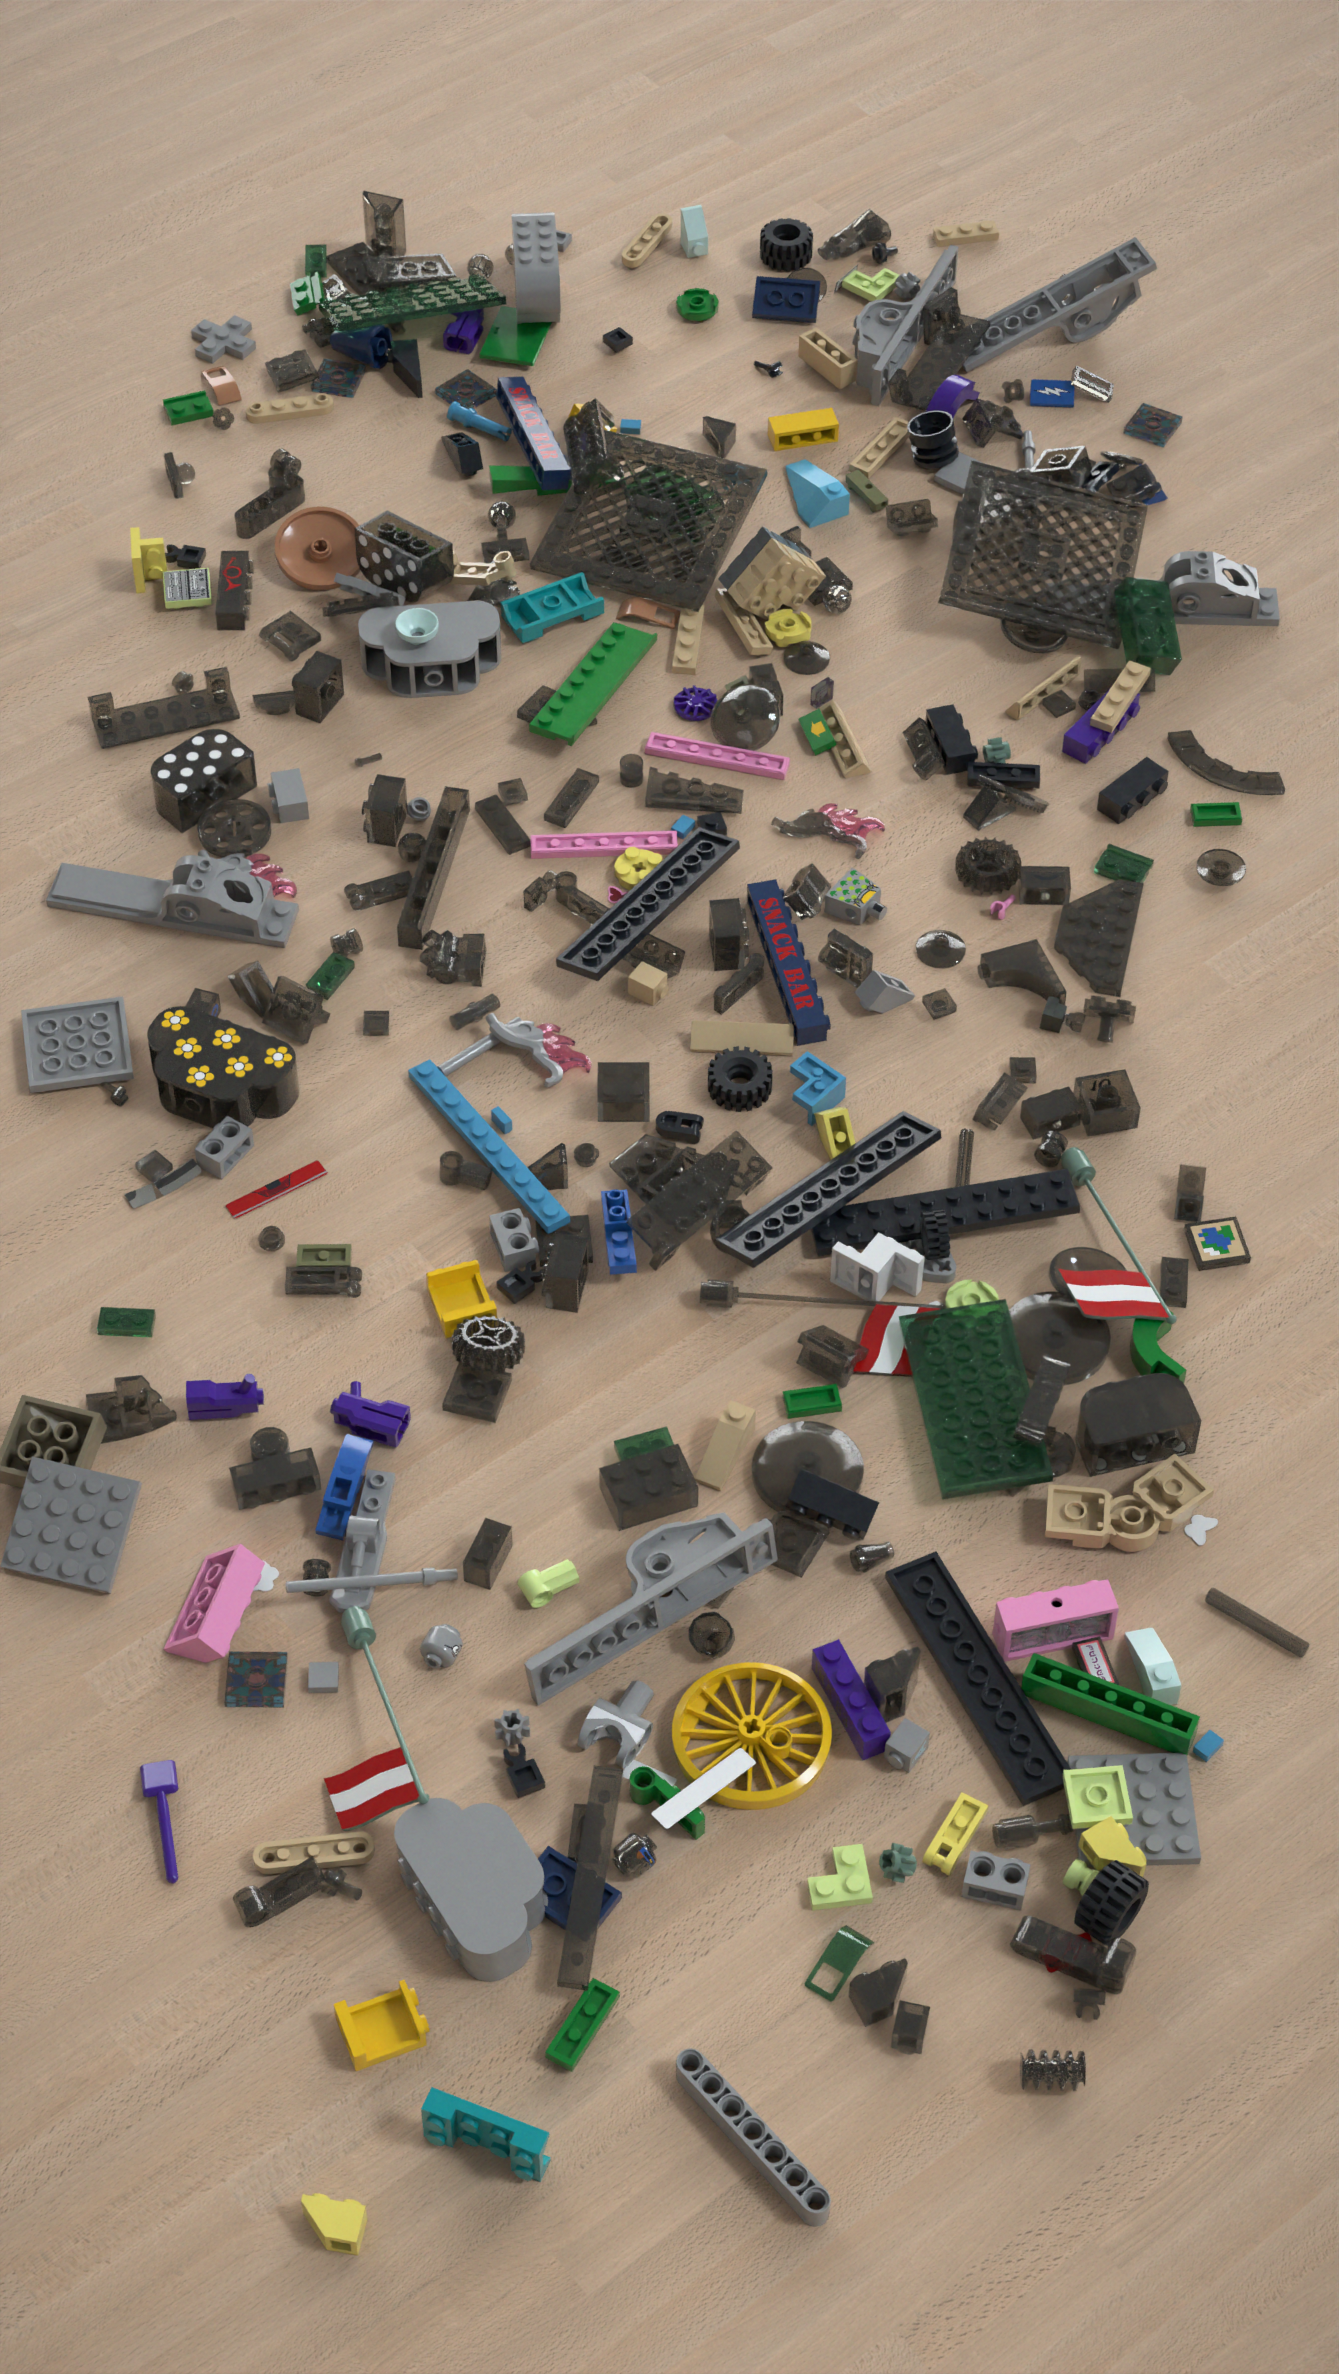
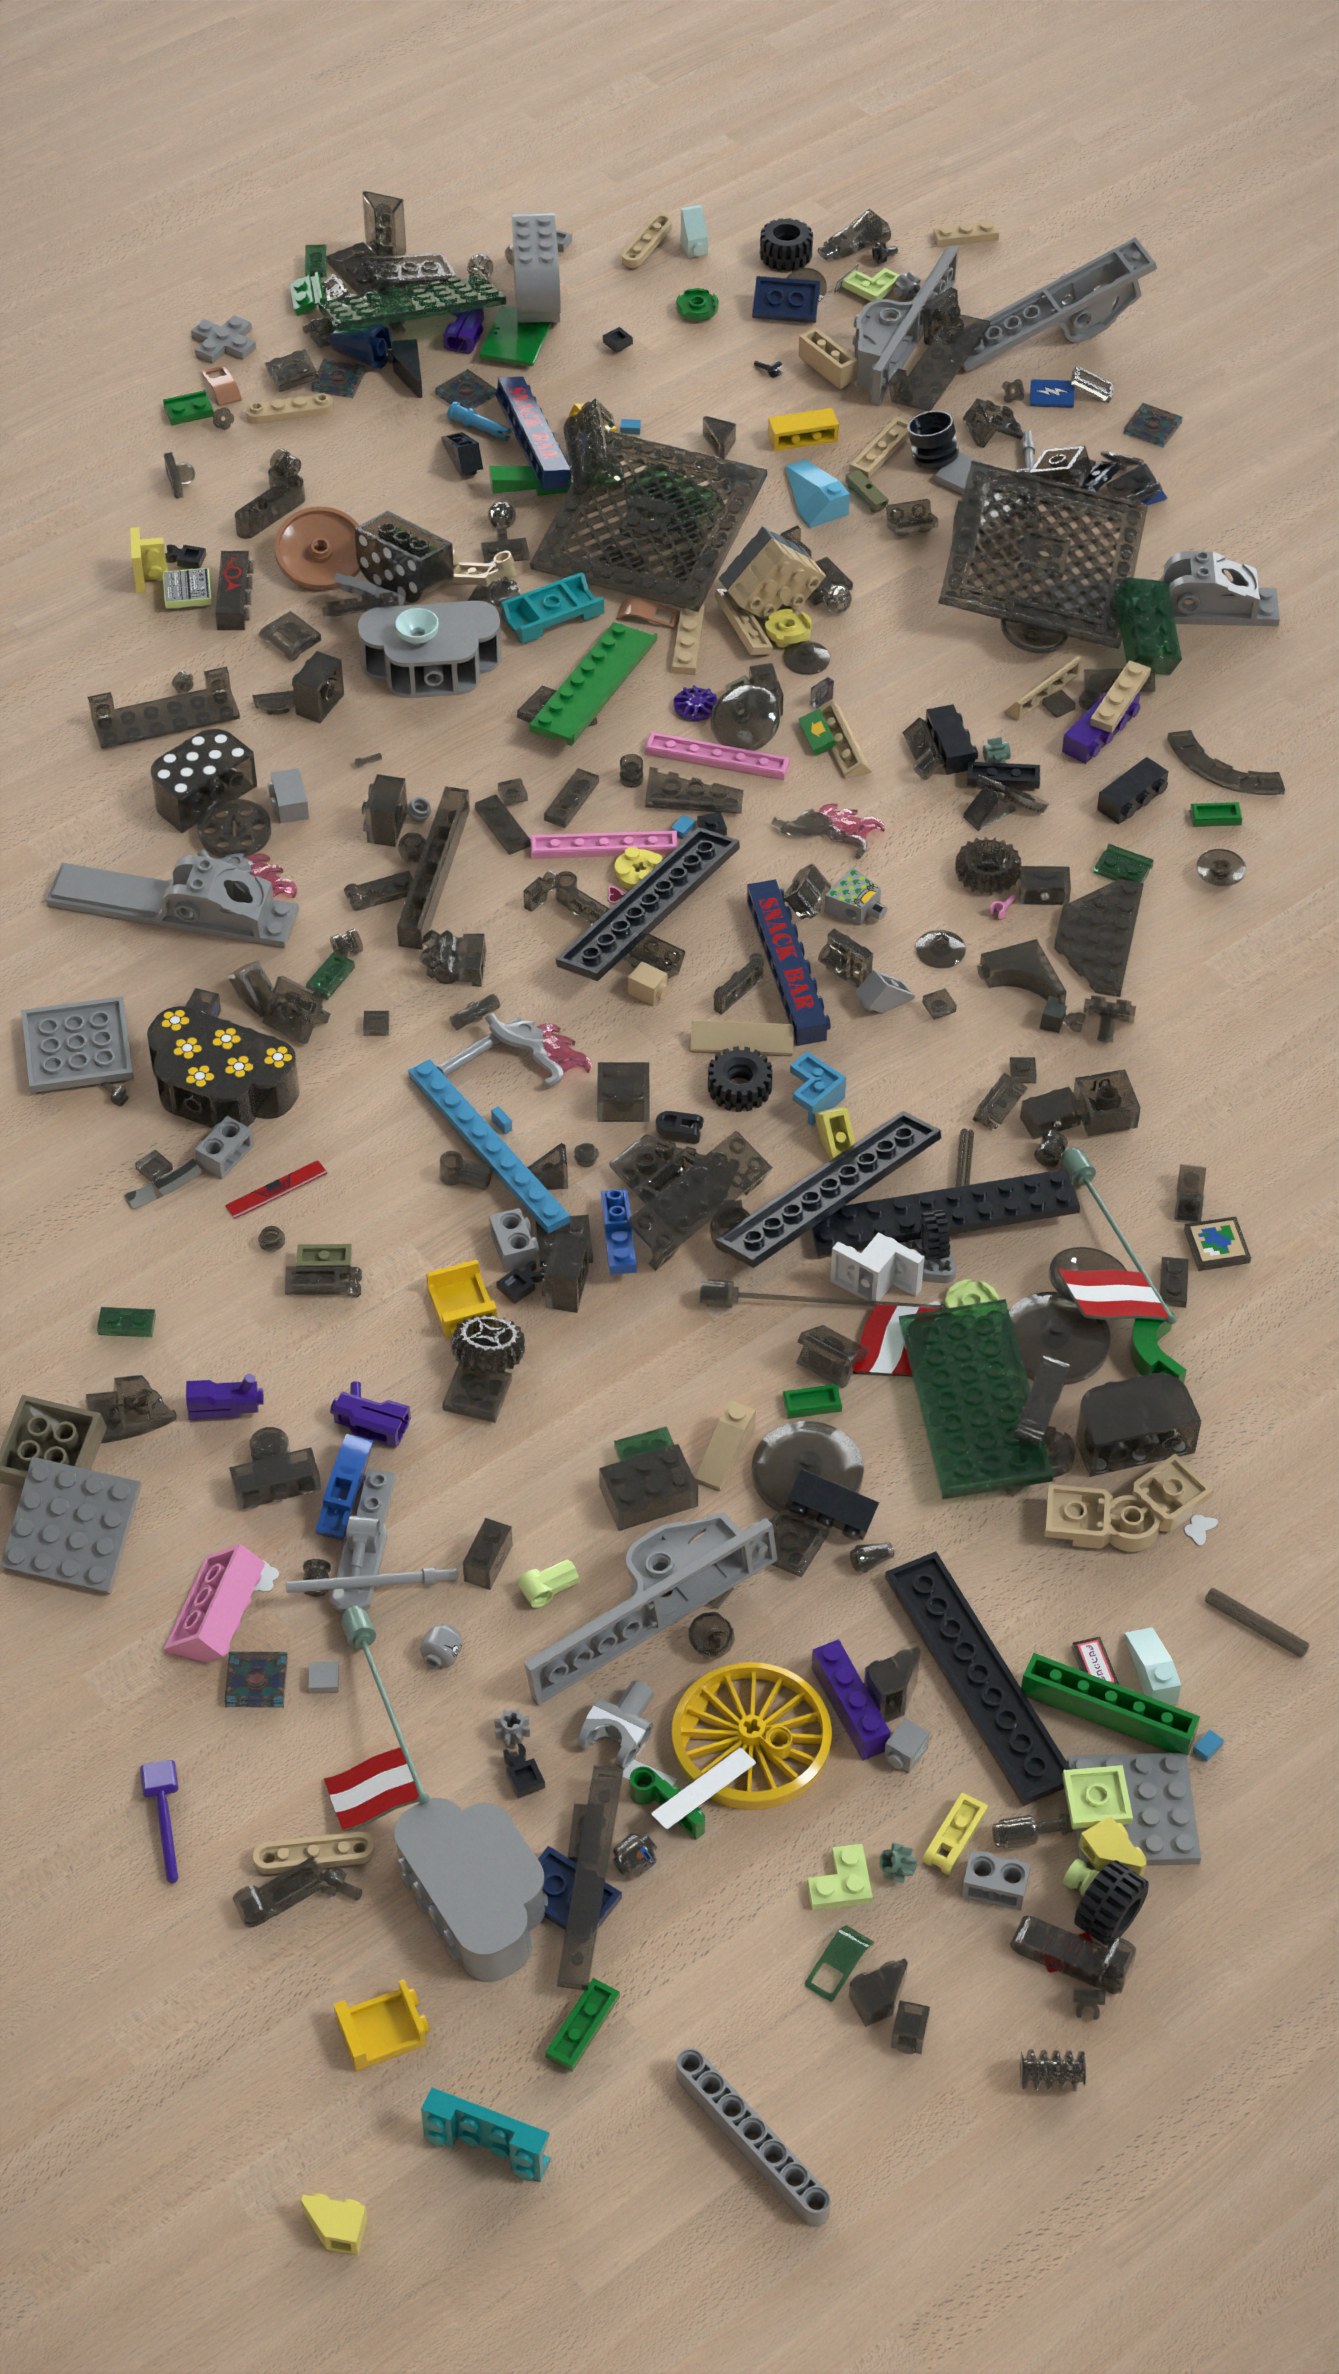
(728, 934): clear smoke brick -> none
(952, 394): dark purple arch -> none
(1054, 1619): bright pink brick -> none

